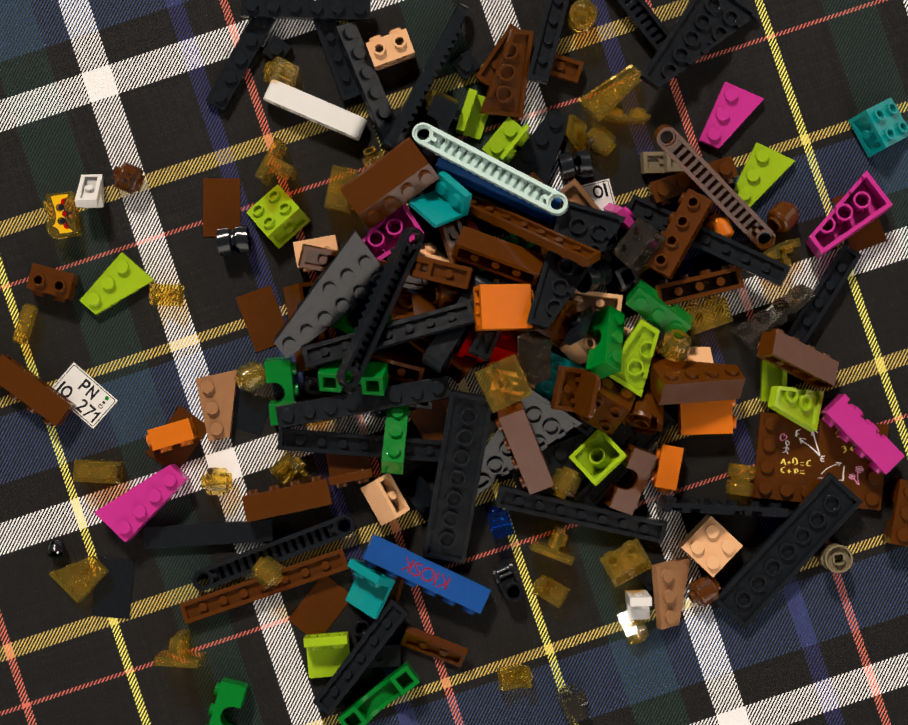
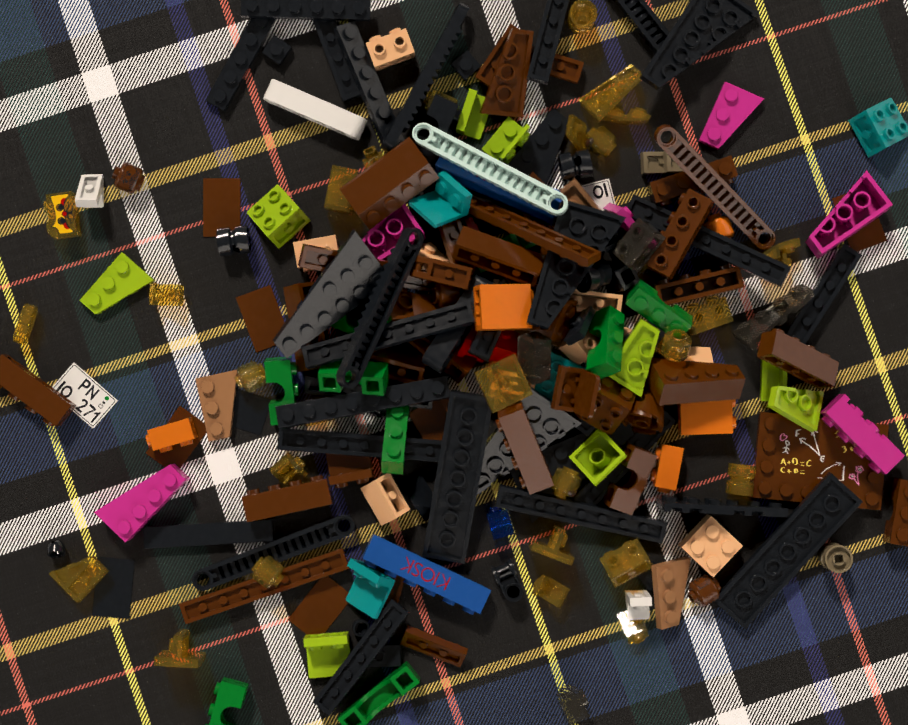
(52, 281): reddish brown brick -> none
(97, 471): clear yellow brick -> none
(217, 481): clear yellow head -> none
(273, 164): clear yellow bracket -> none
(281, 70): clear yellow bracket -> none
(514, 677): clear yellow bracket -> none
(760, 172): lime wing -> none
(782, 217): reddish brown head -> none

